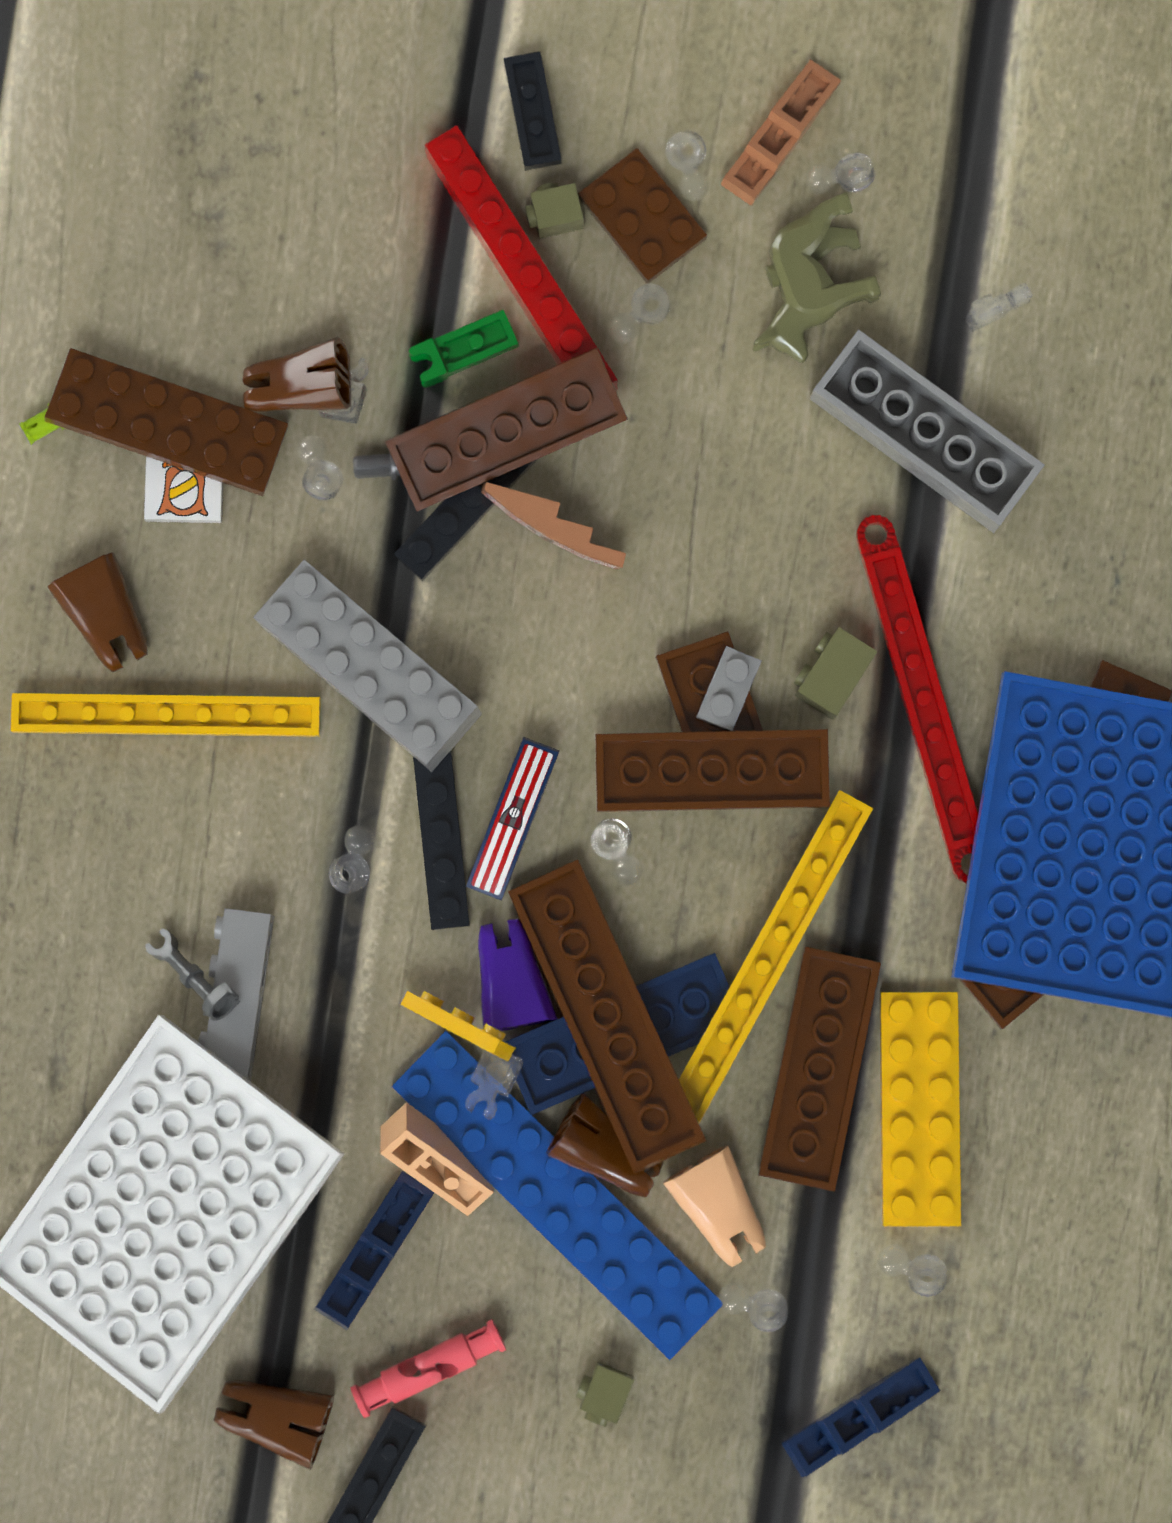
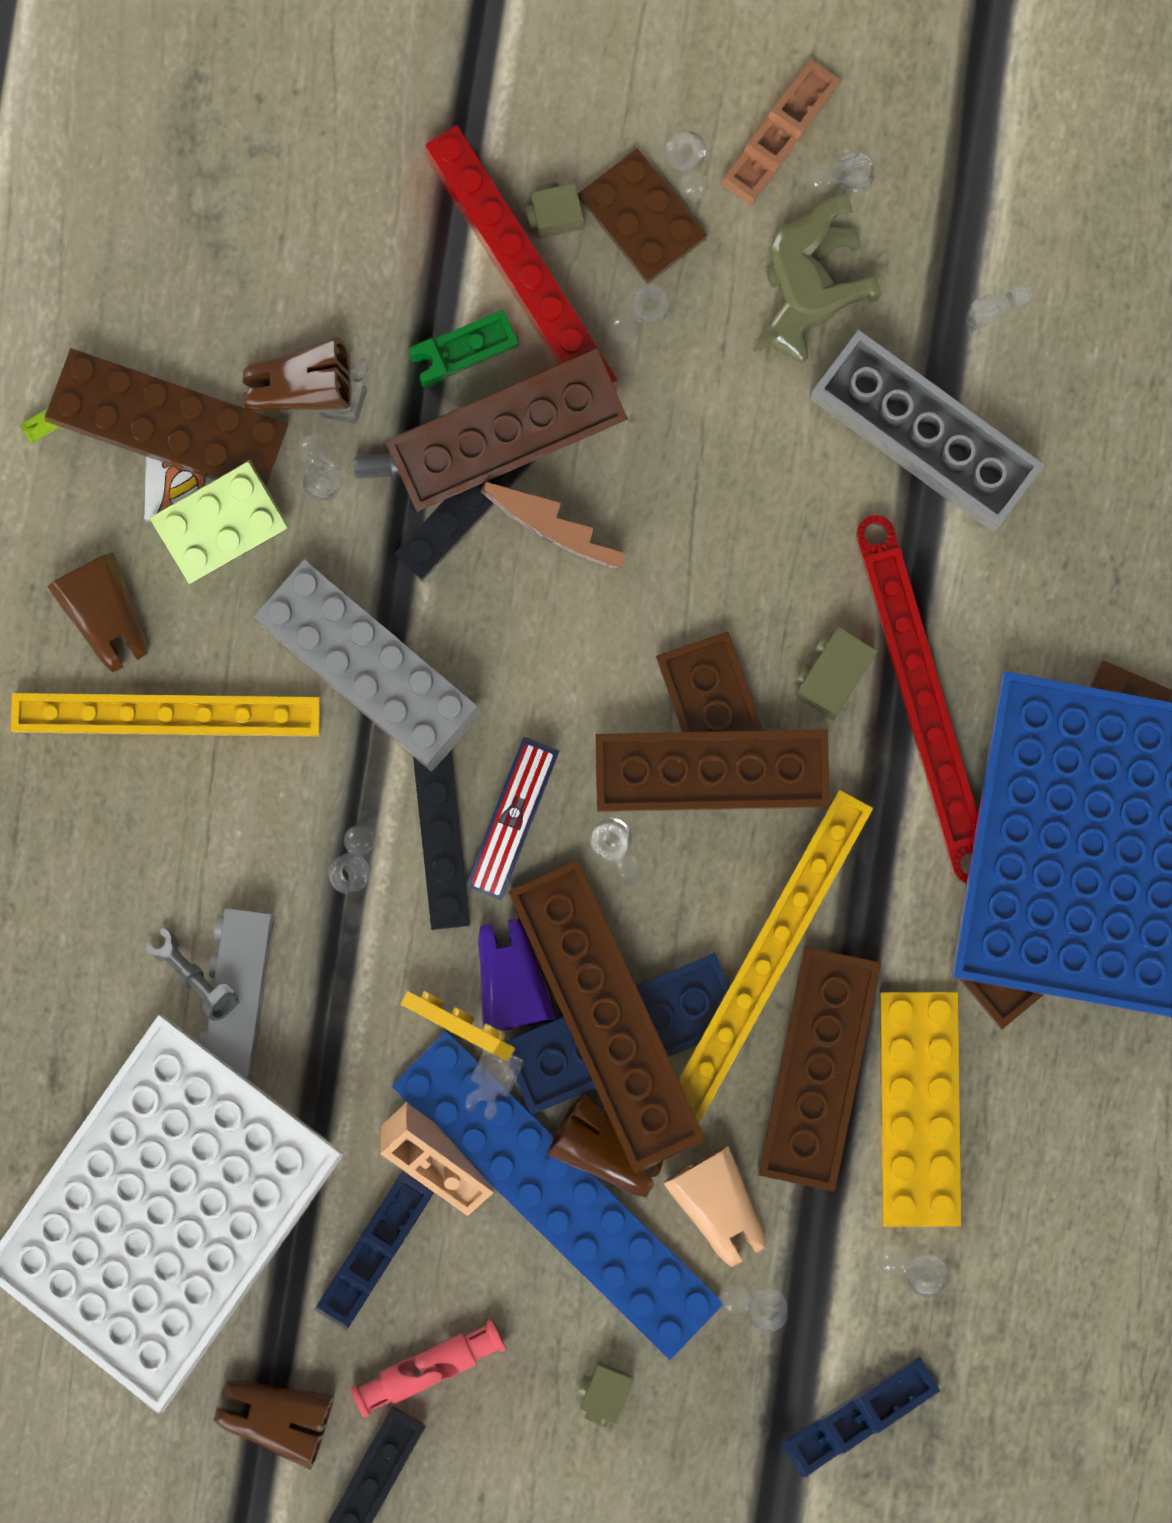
(219, 522): none -> yellowish green plate
(532, 111): black plate -> none
(728, 689): light grey plate -> none

